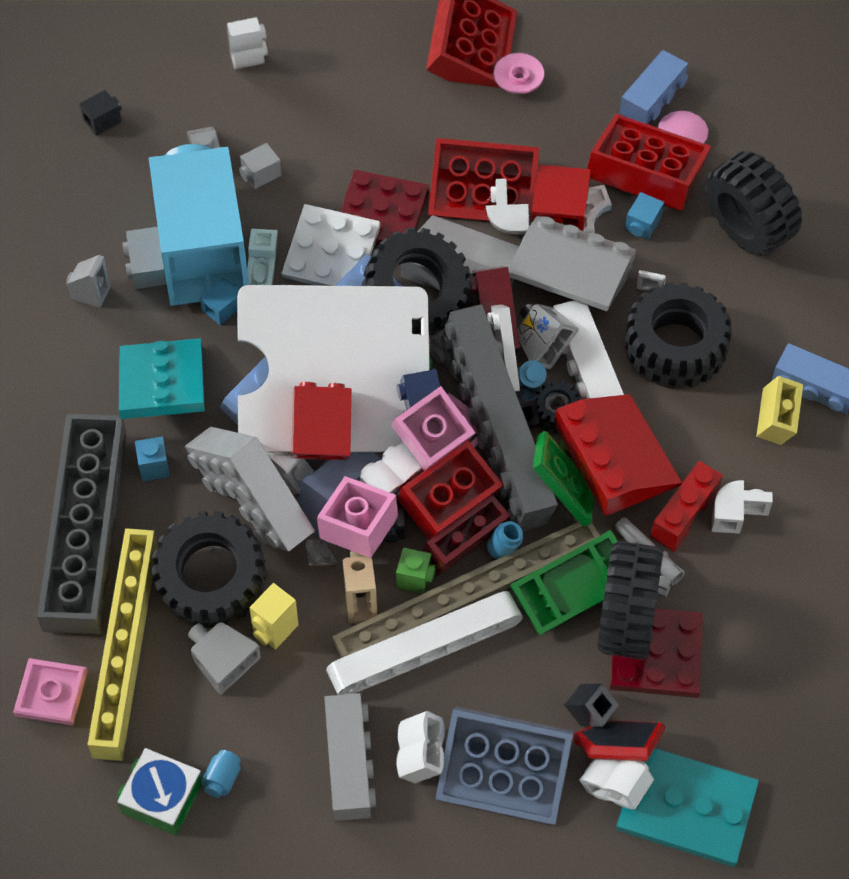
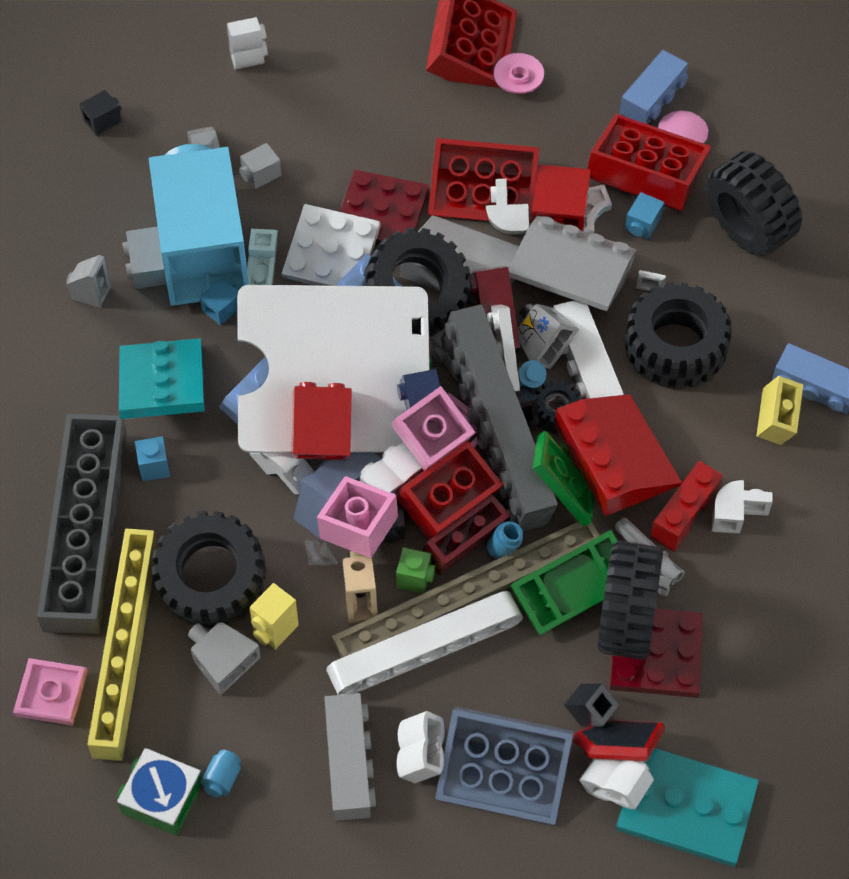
(242, 469): light grey piece -> none

